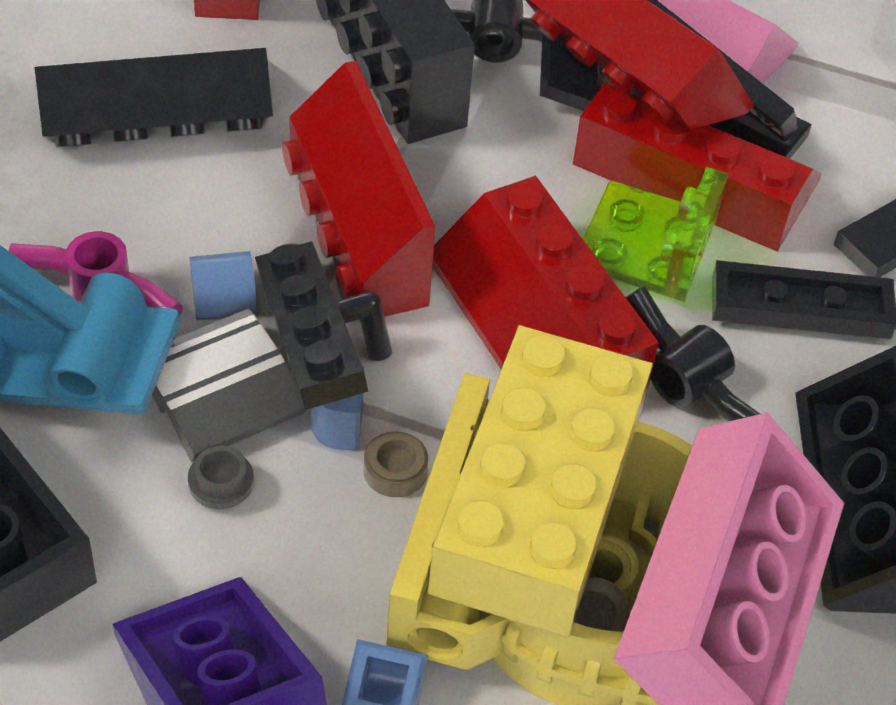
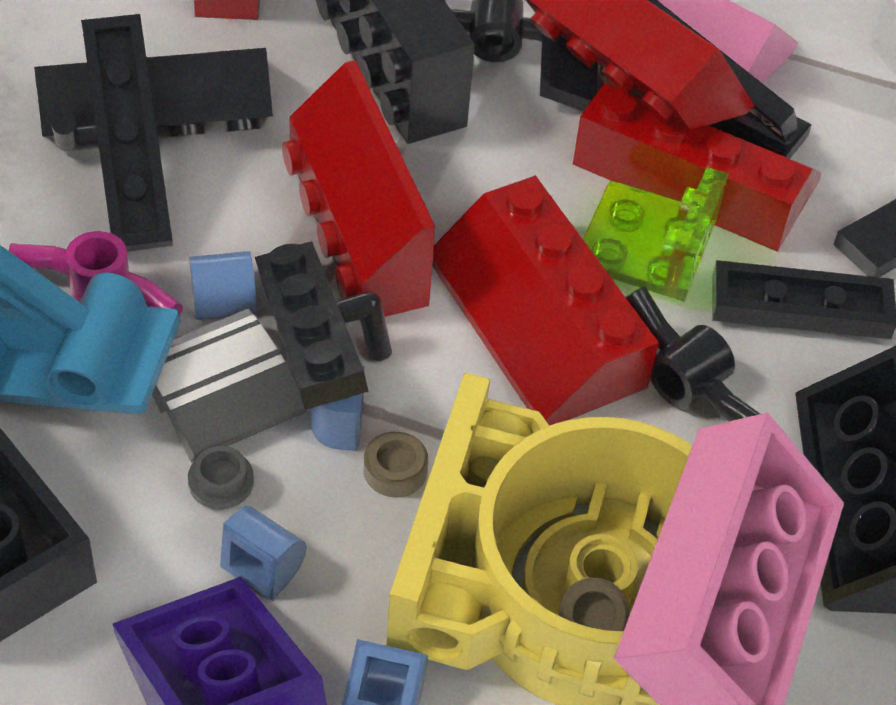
(122, 132): none -> black plate
(260, 551): none -> medium blue brick
(539, 481): light yellow brick -> none

